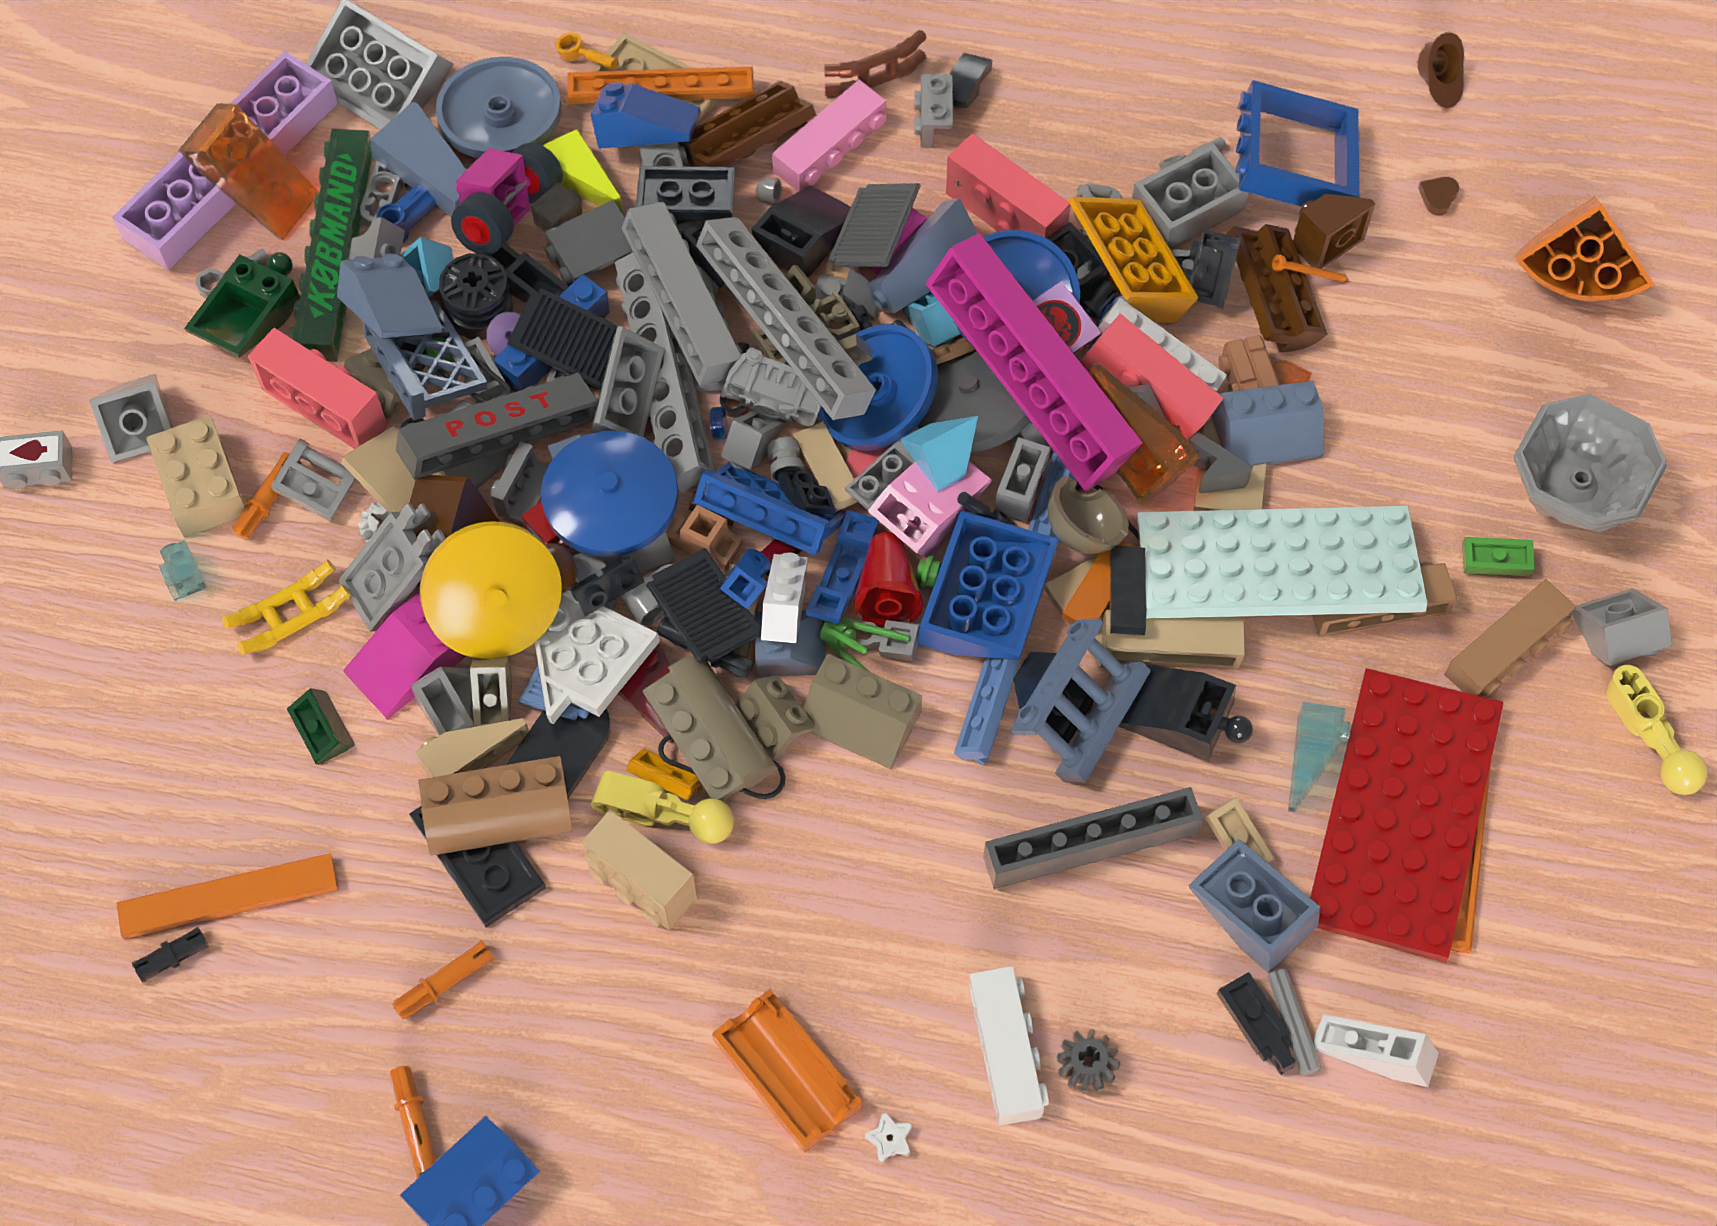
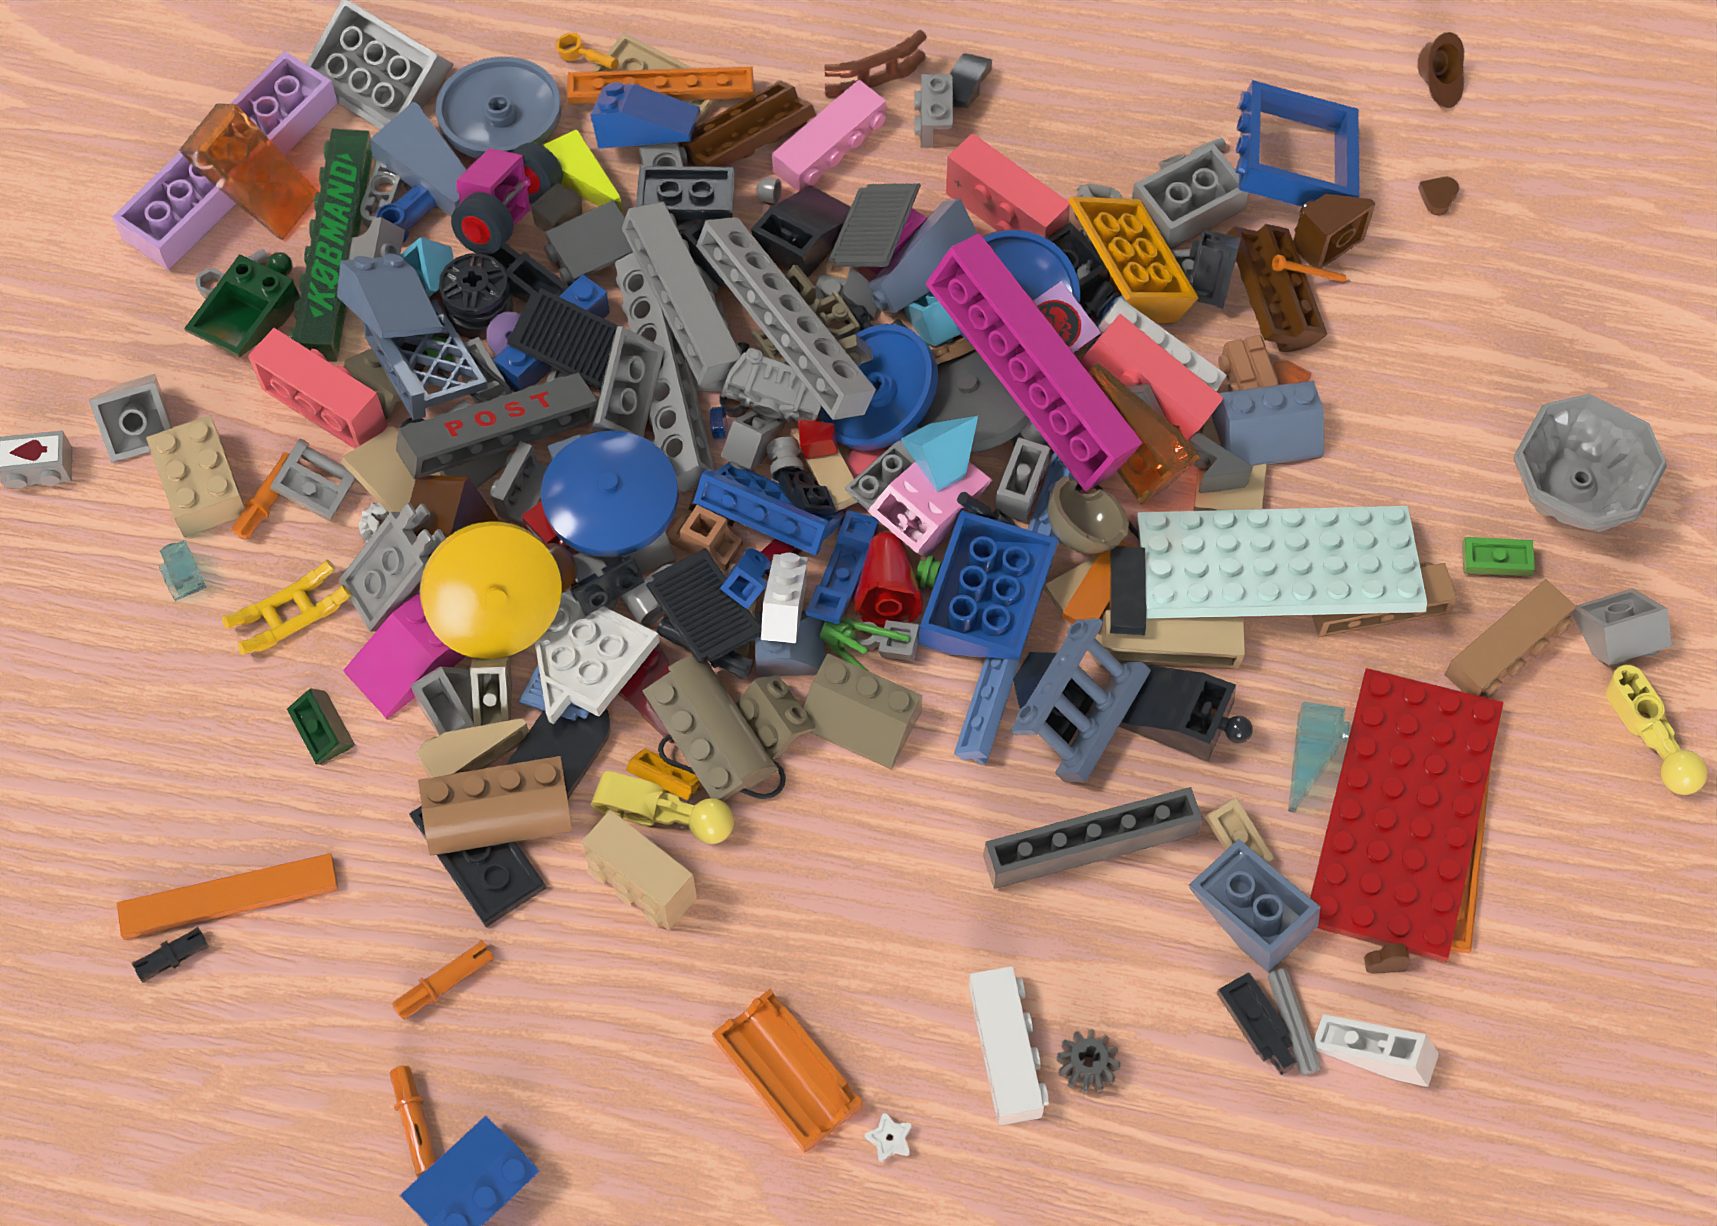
(817, 438): none -> red slope
(1388, 959): none -> reddish brown tile
(1584, 257): orange brick -> none

